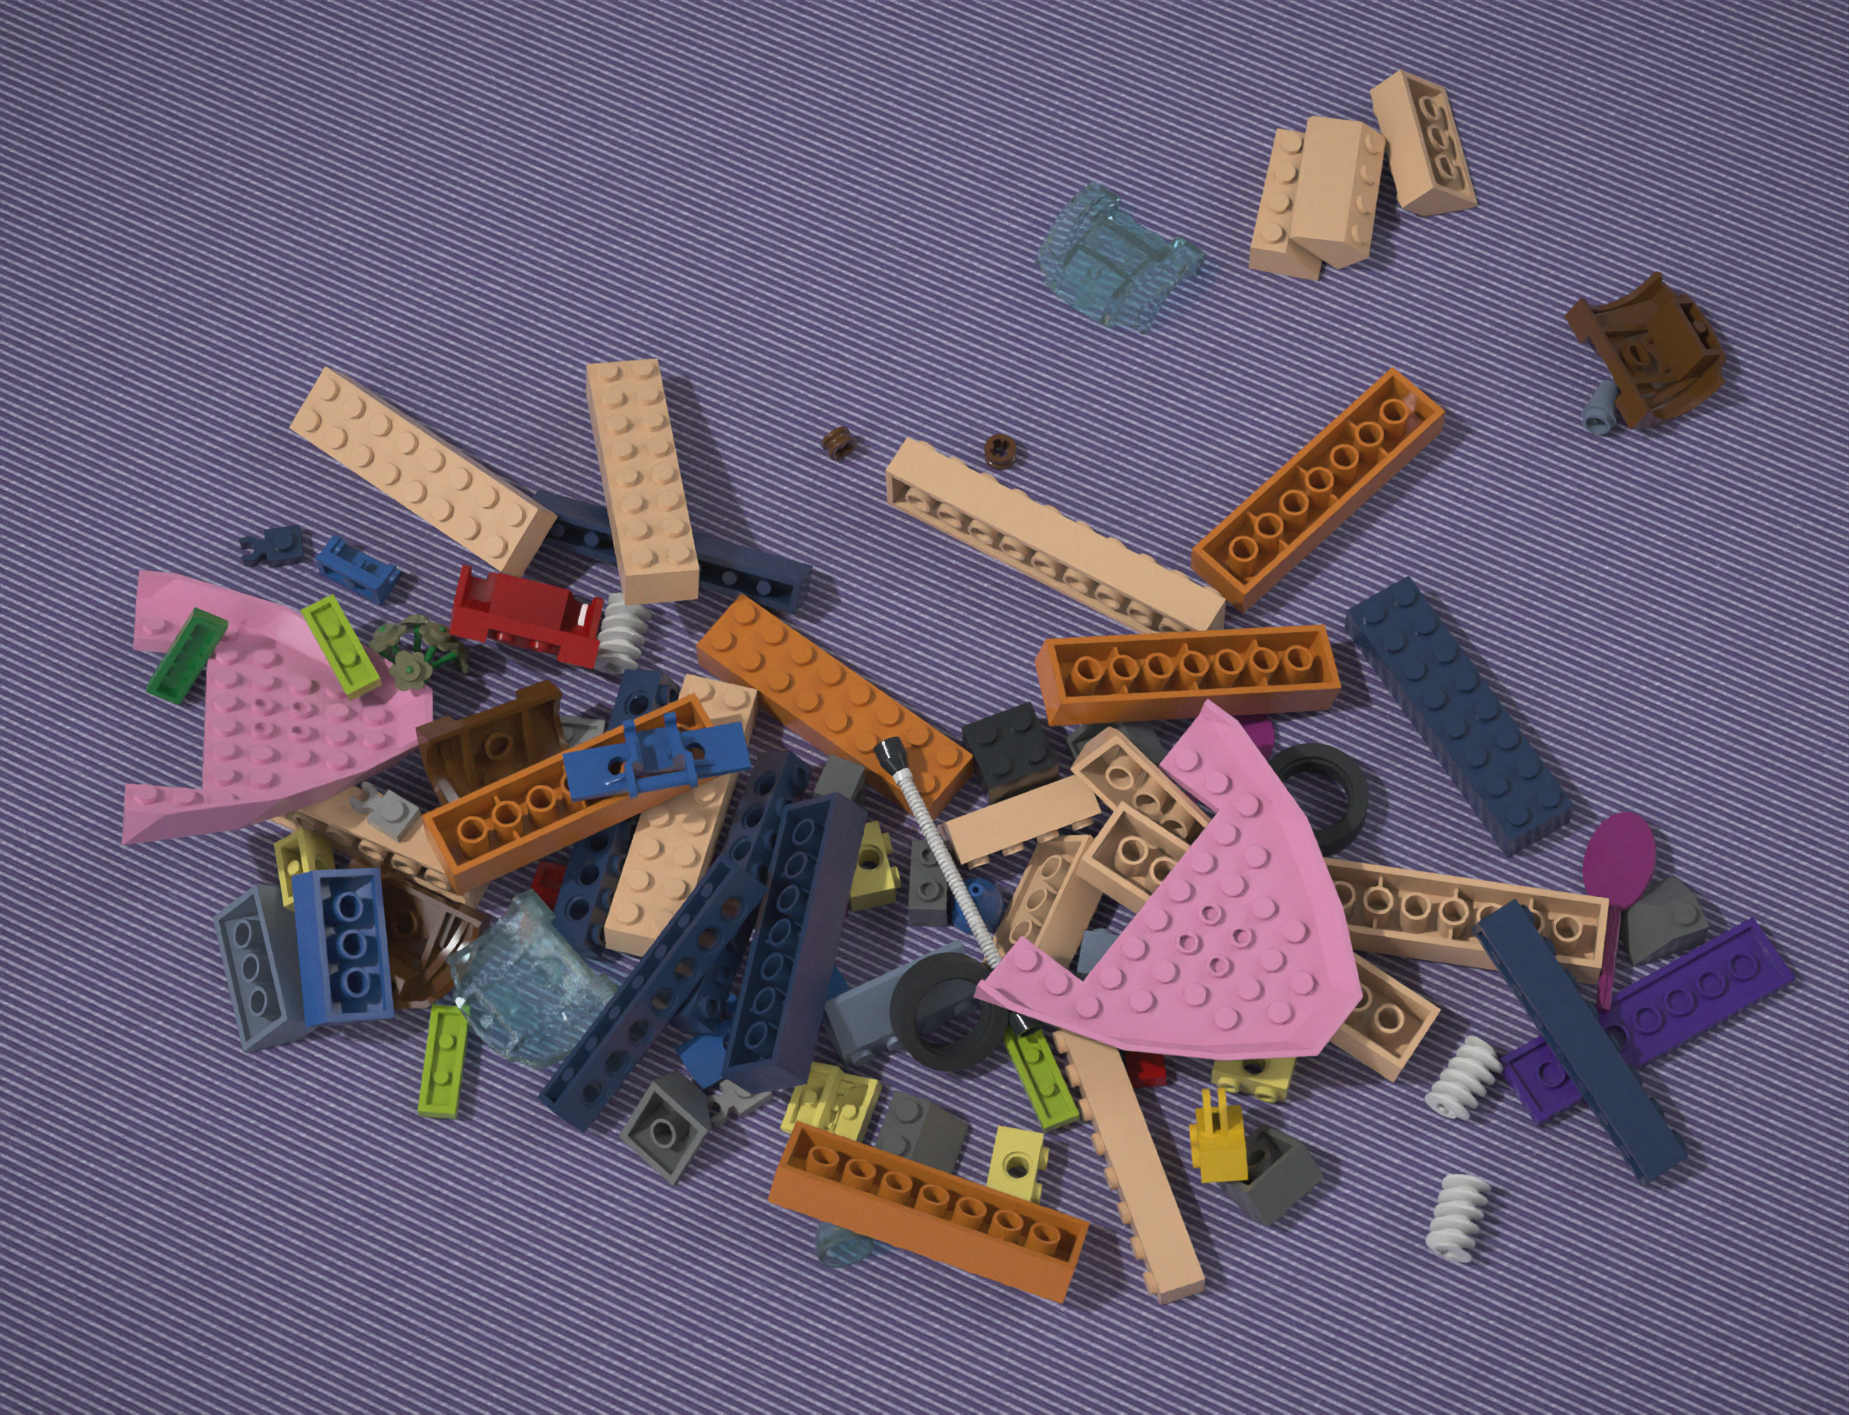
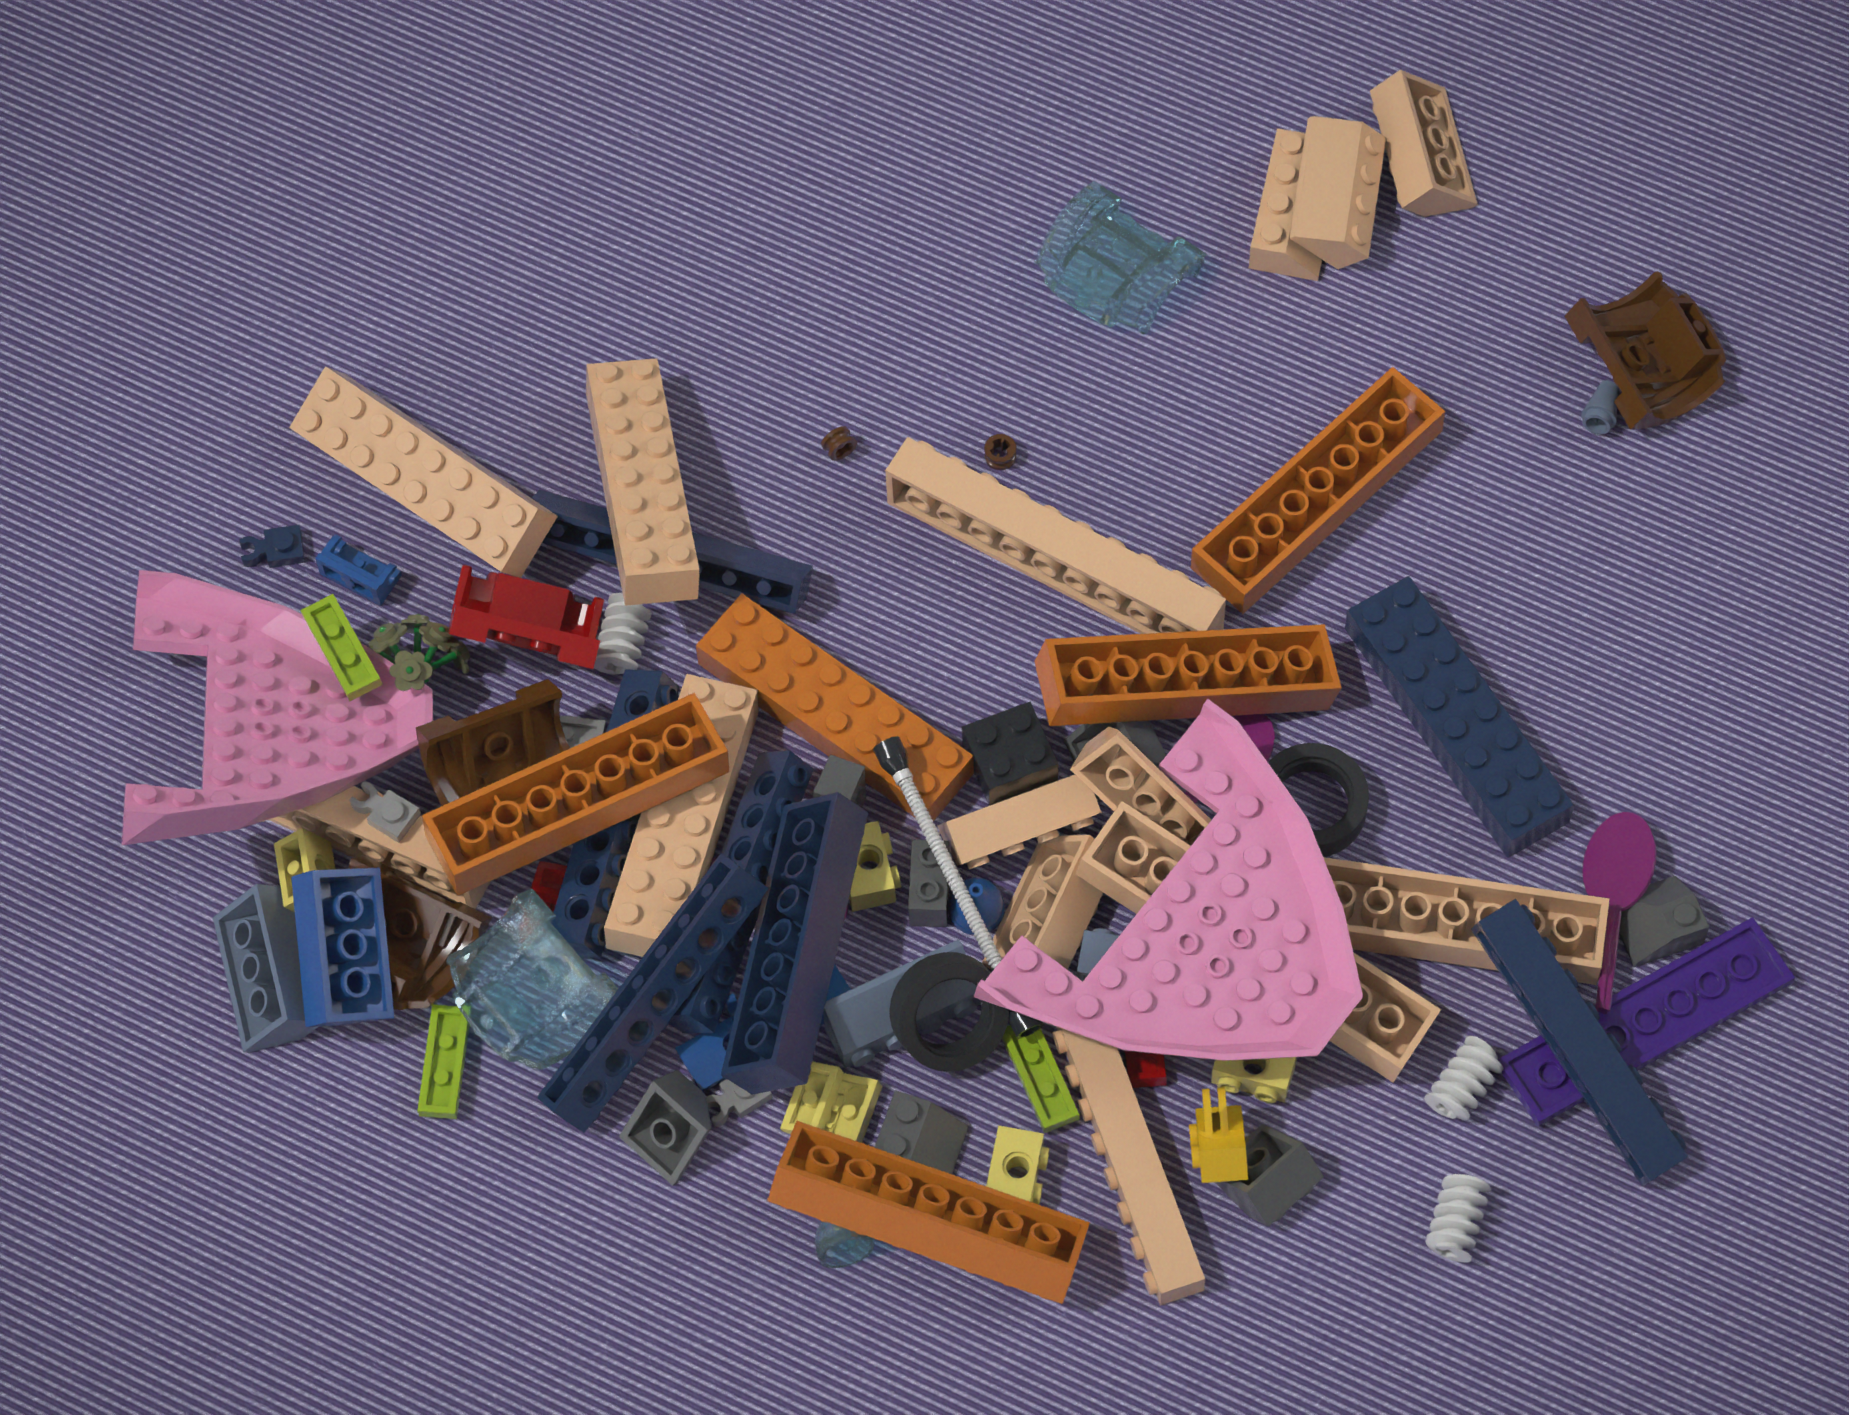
(187, 656): green plate -> none
(655, 753): blue piece -> none

